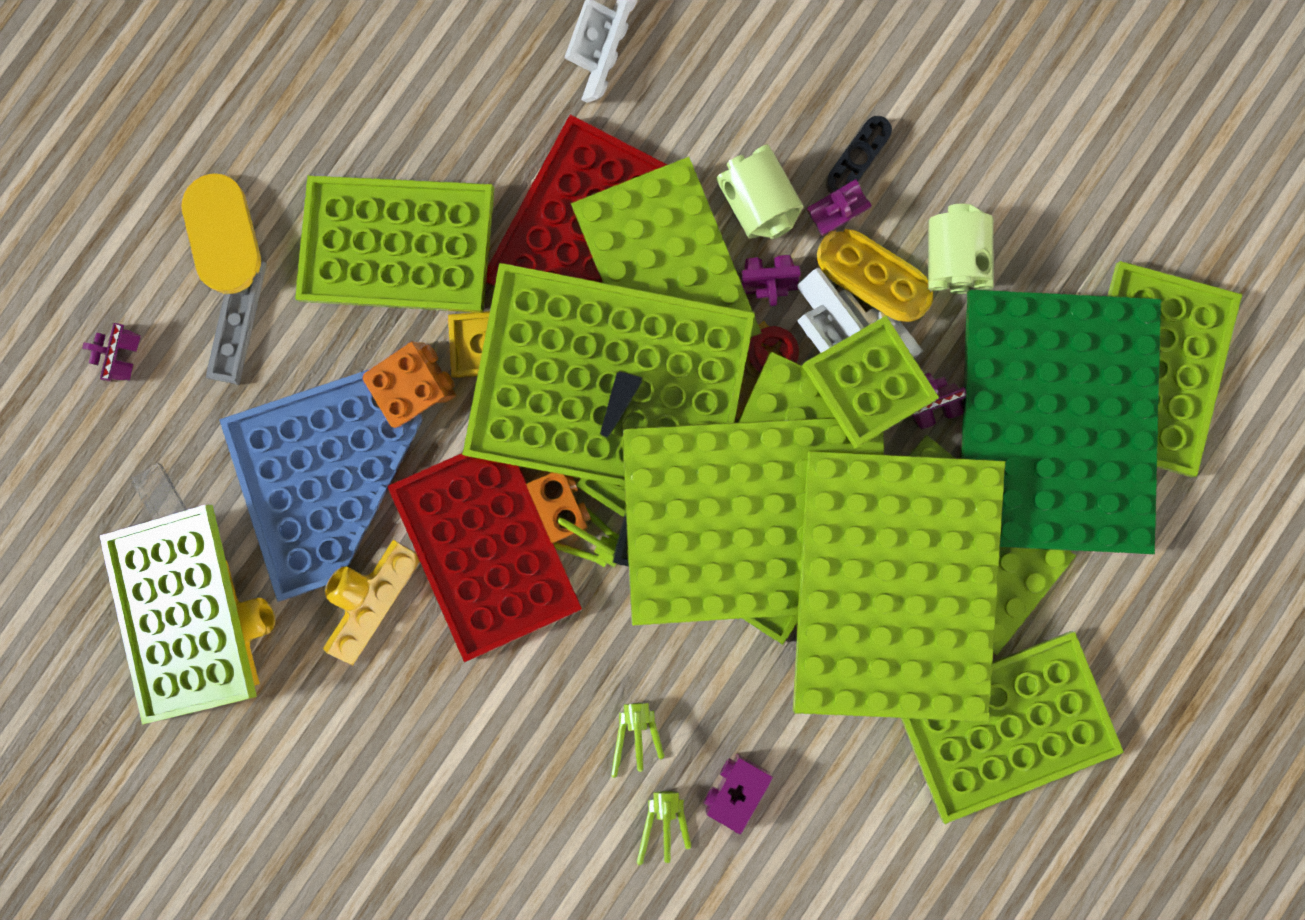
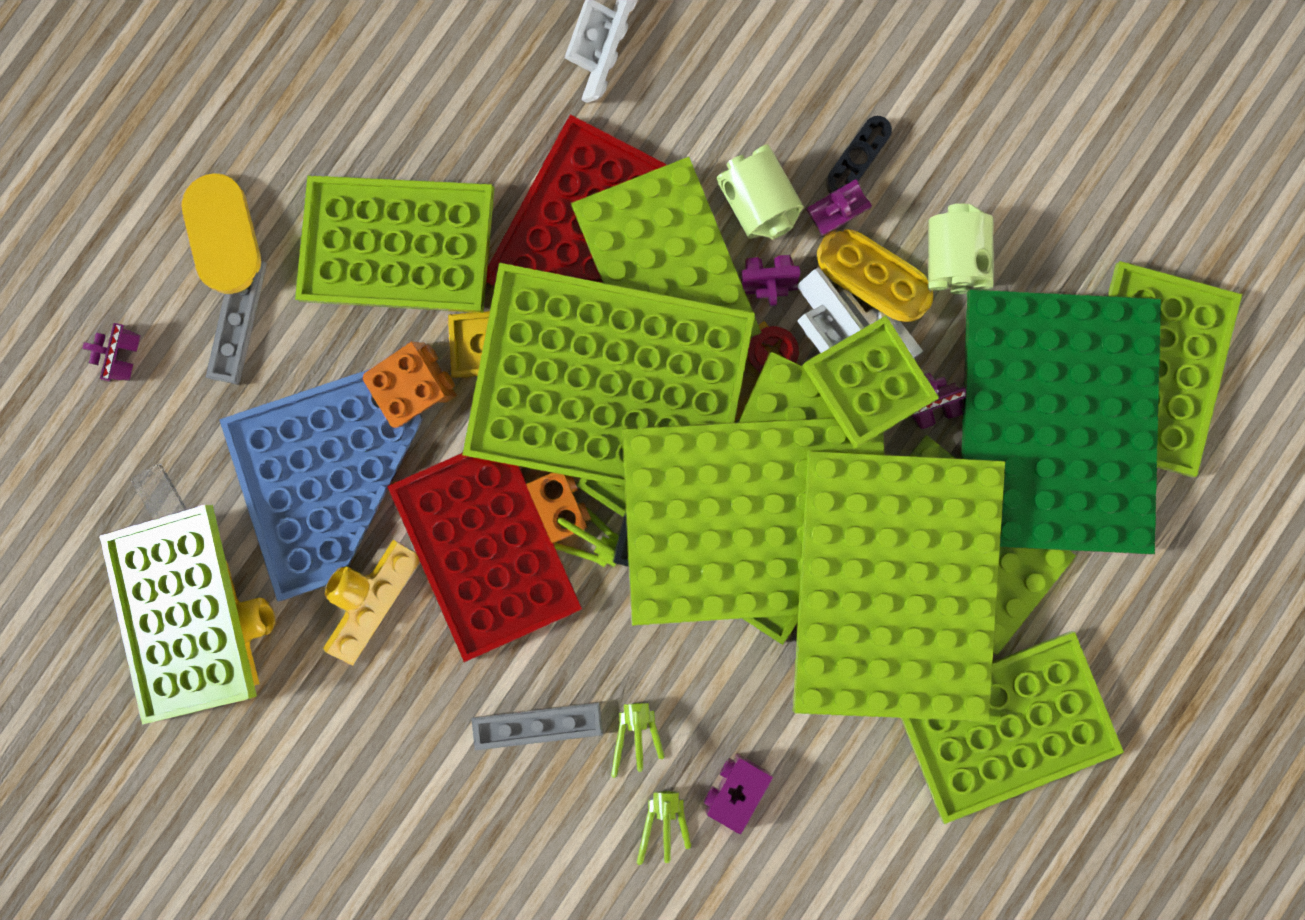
(537, 726): none -> light grey tile
(622, 393): black slope -> none

